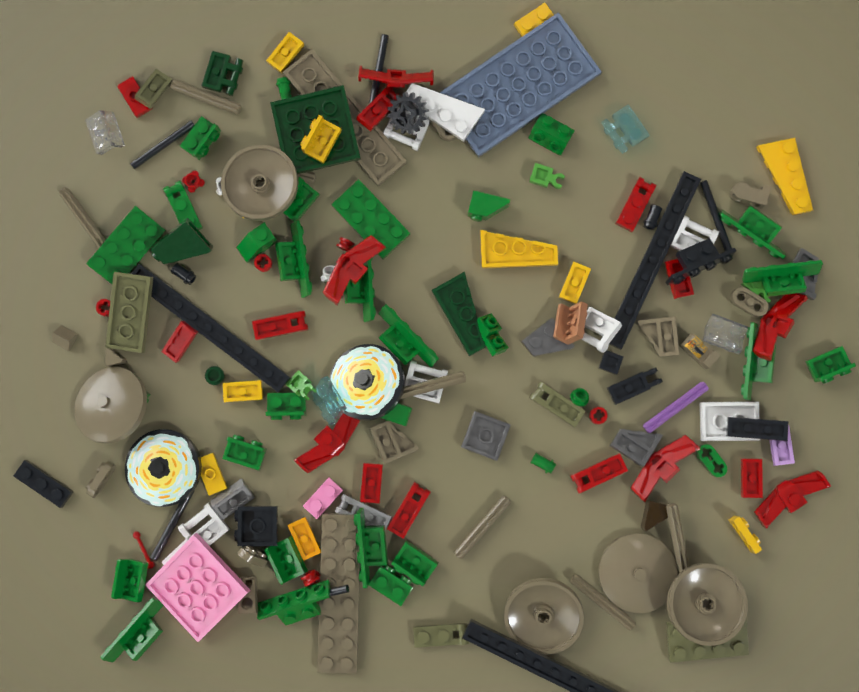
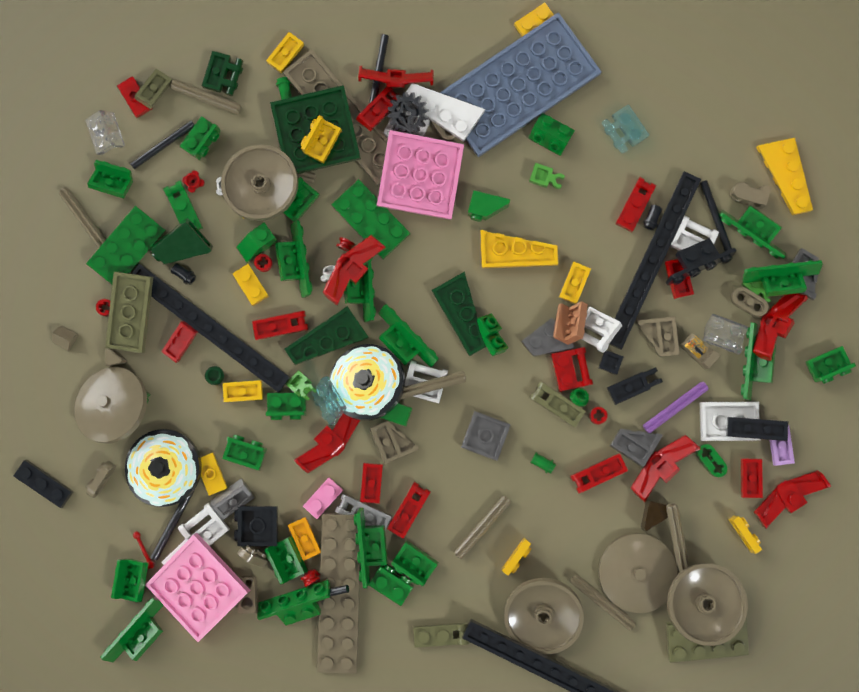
(110, 179): none -> green bracket
(250, 284): none -> yellow plate
(327, 337): none -> dark green wing
(420, 175): none -> bright pink plate
(512, 564): none -> yellow plate
(565, 370): none -> red plate

